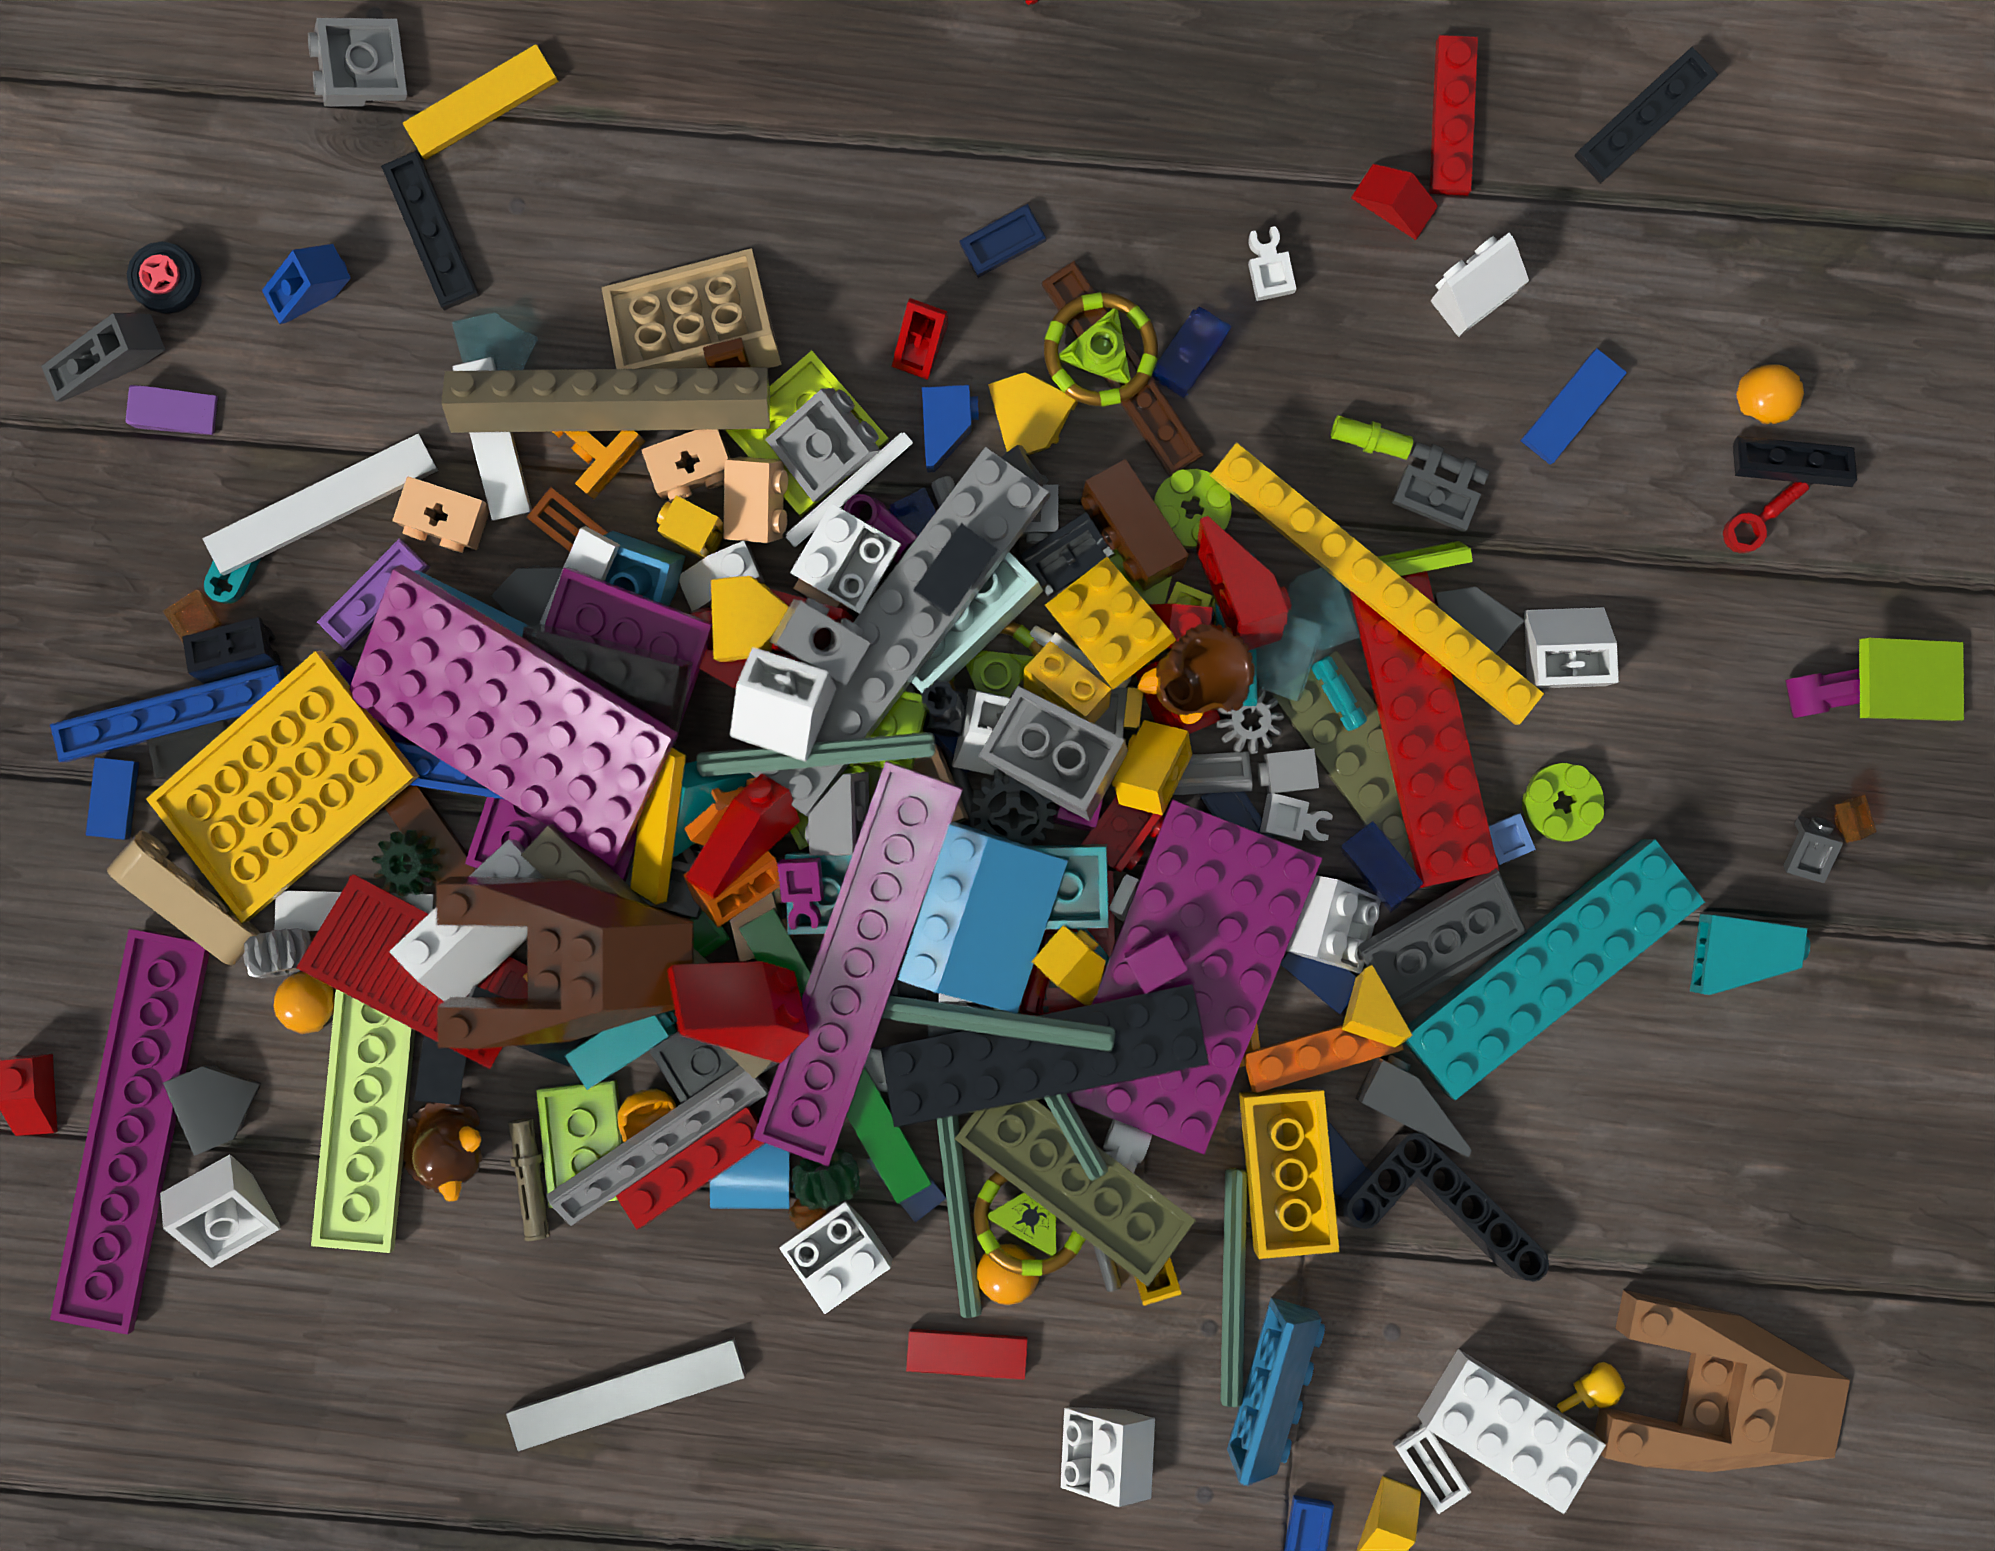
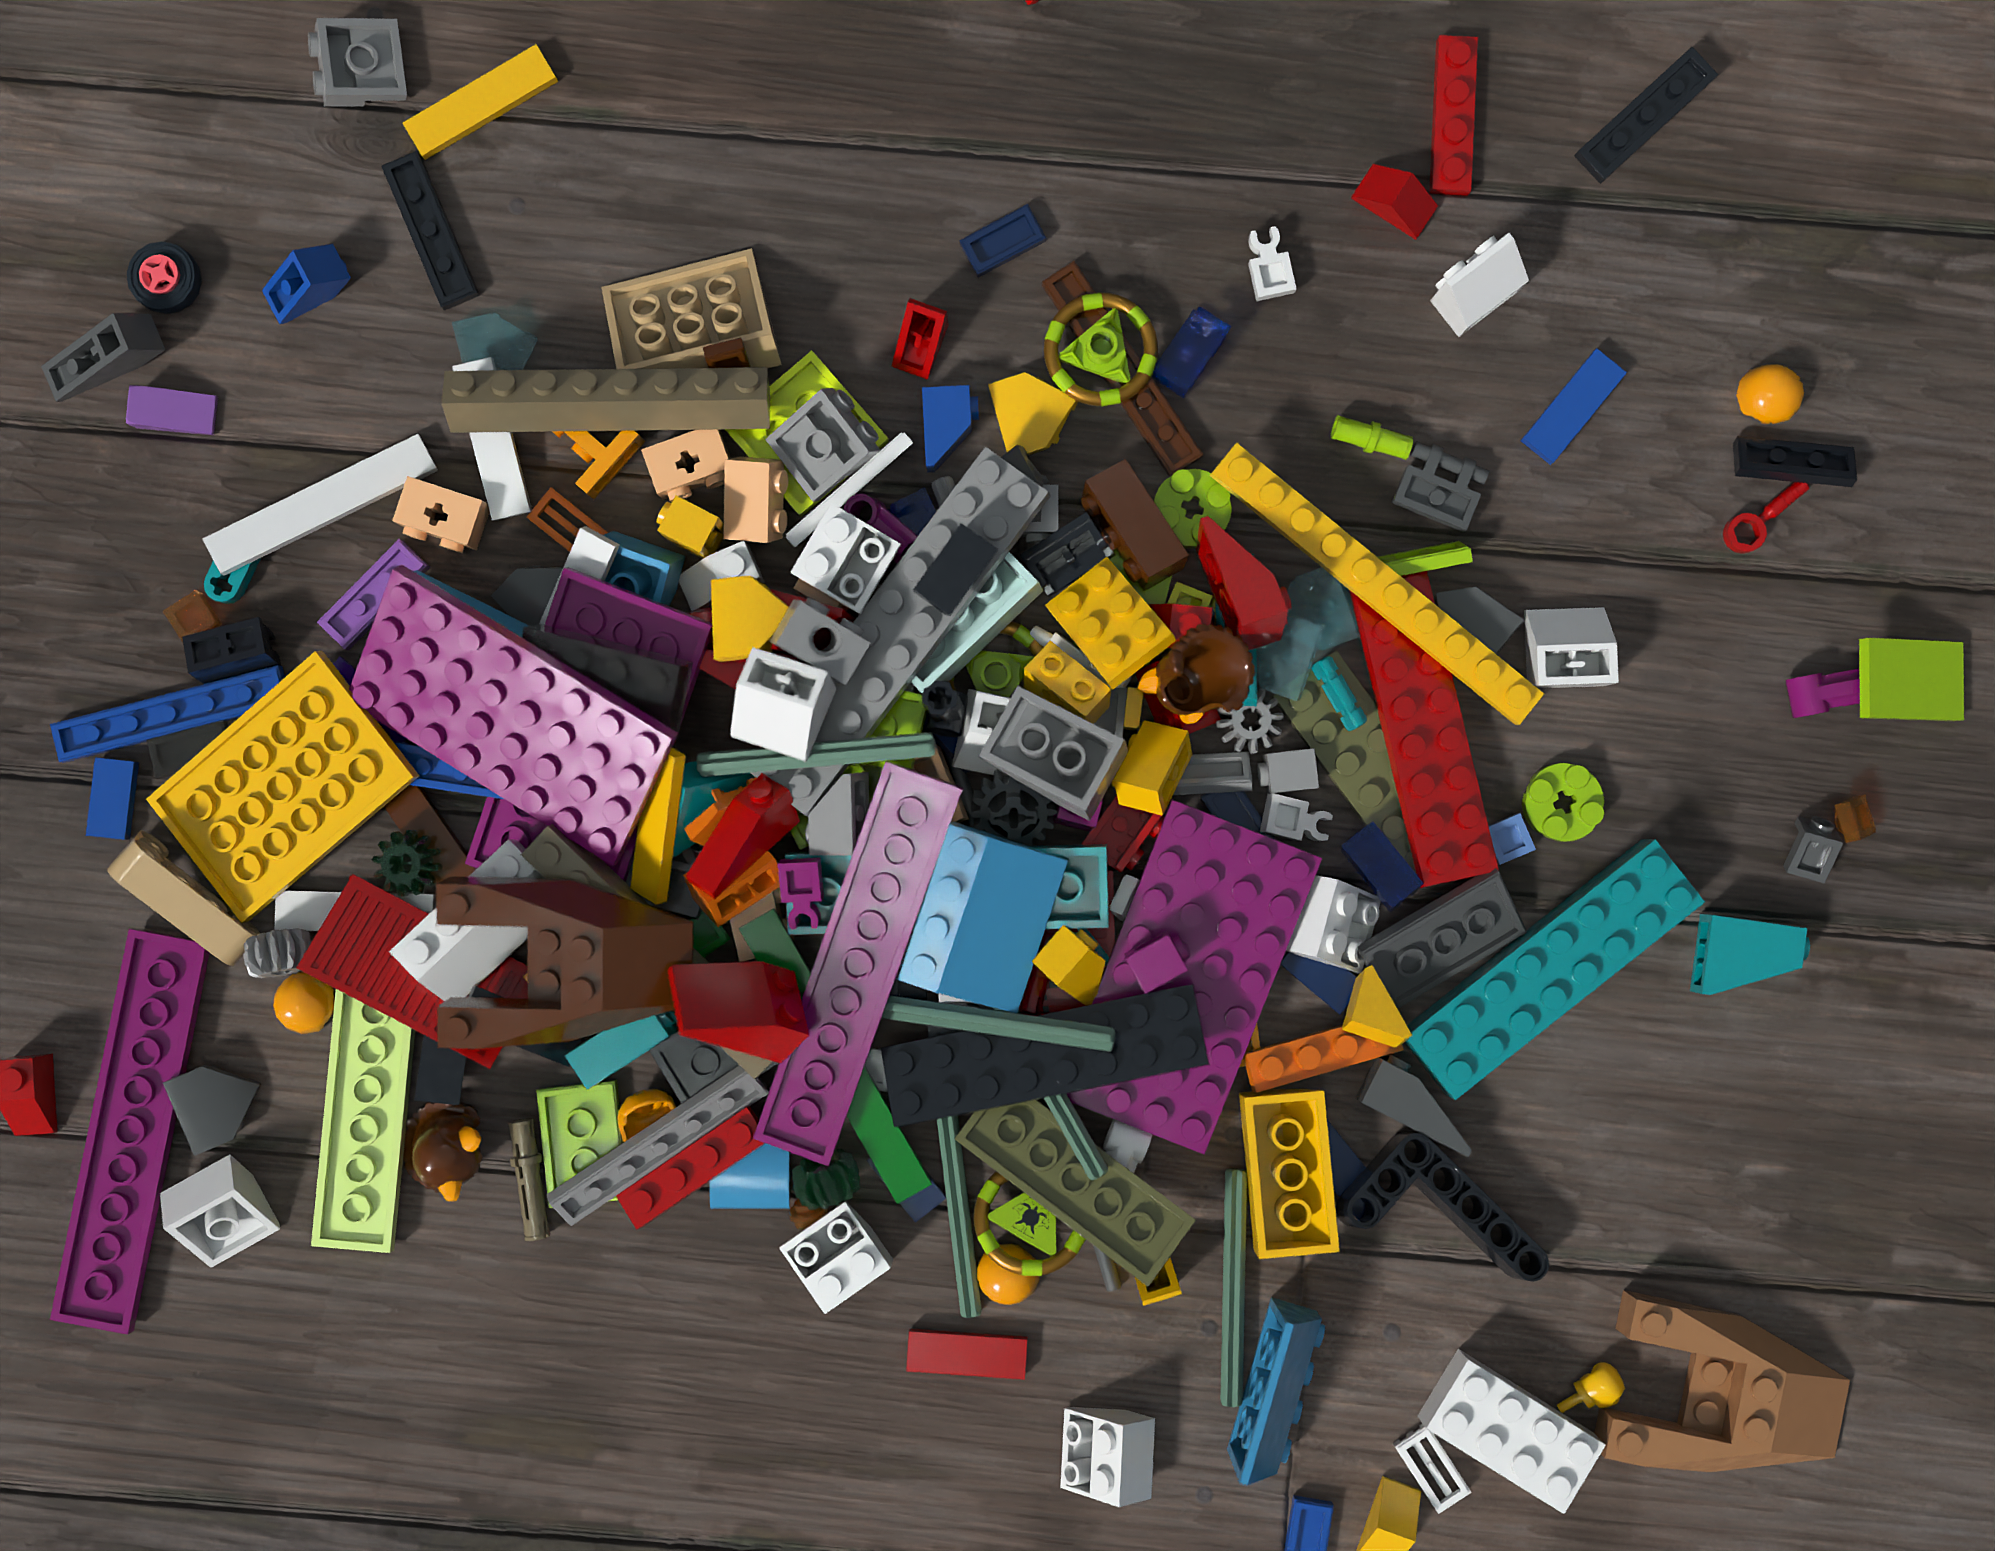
(626, 1394): tile -> none

